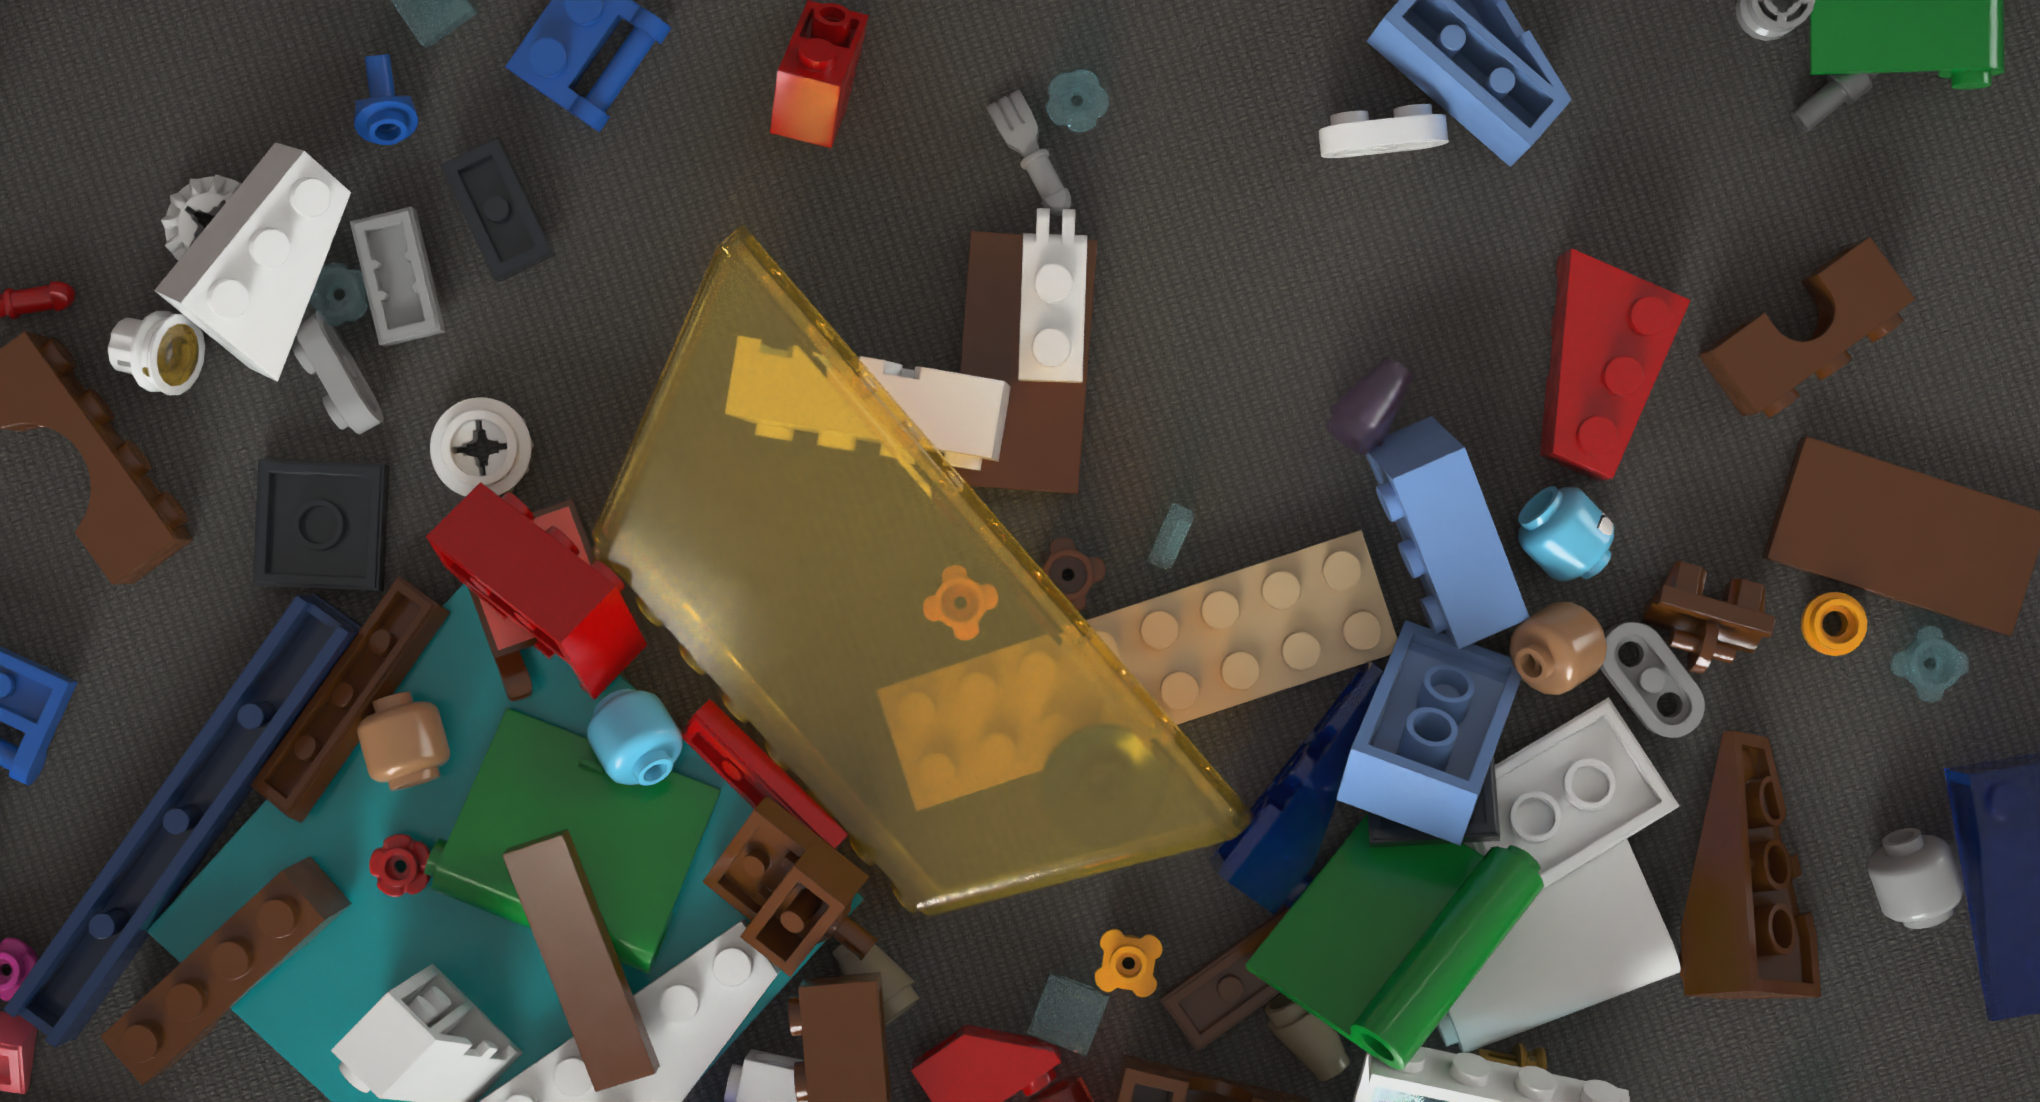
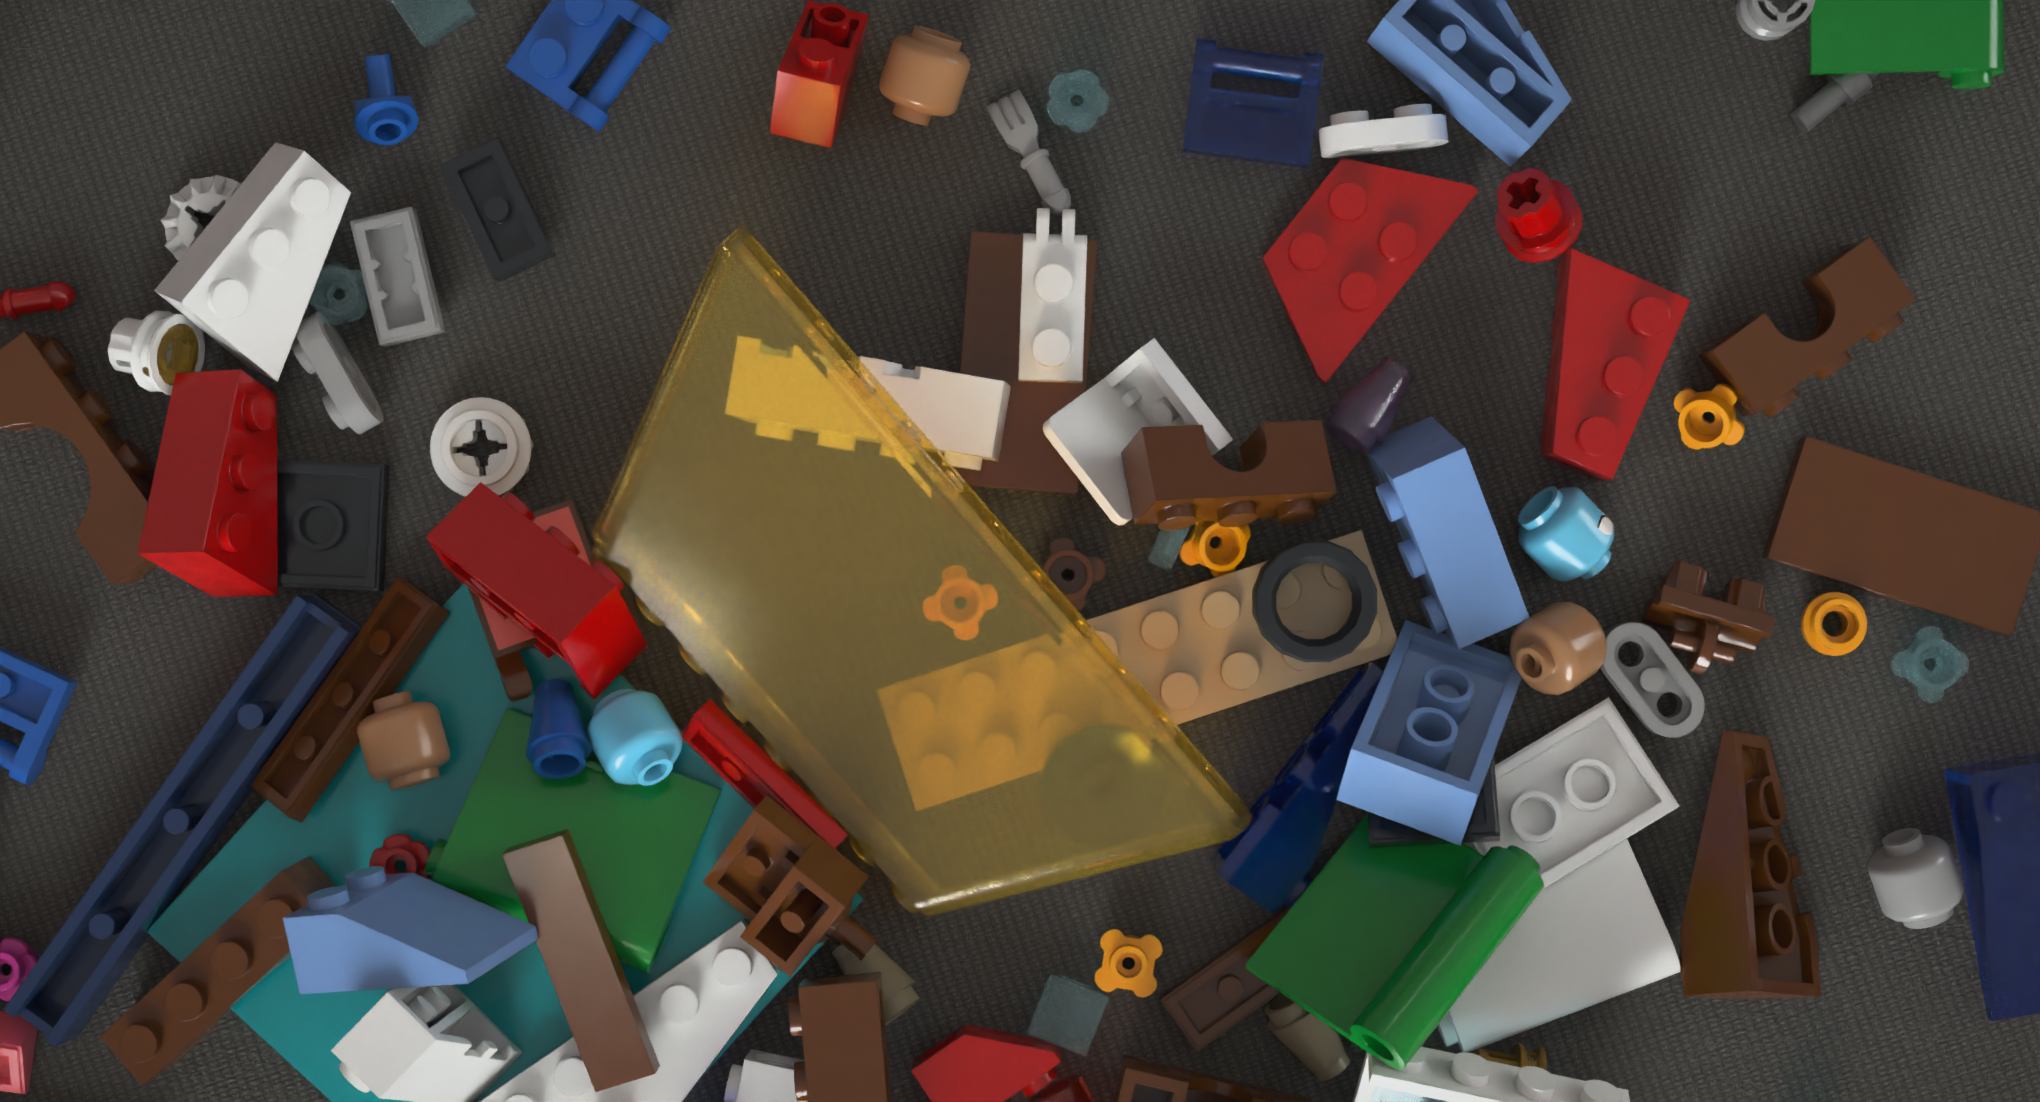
(216, 486): none -> red wedge
(397, 935): none -> medium blue slope
(557, 733): none -> blue cone
(924, 75): none -> medium nougat head
(1106, 417): none -> white bracket
(1179, 482): none -> reddish brown arch
(1222, 558): none -> light orange plate
(1252, 123): none -> clear blue plate
(1356, 251): none -> red wing
(1363, 601): none -> black tyre
(1536, 216): none -> red piece
(1698, 432): none -> light orange plate

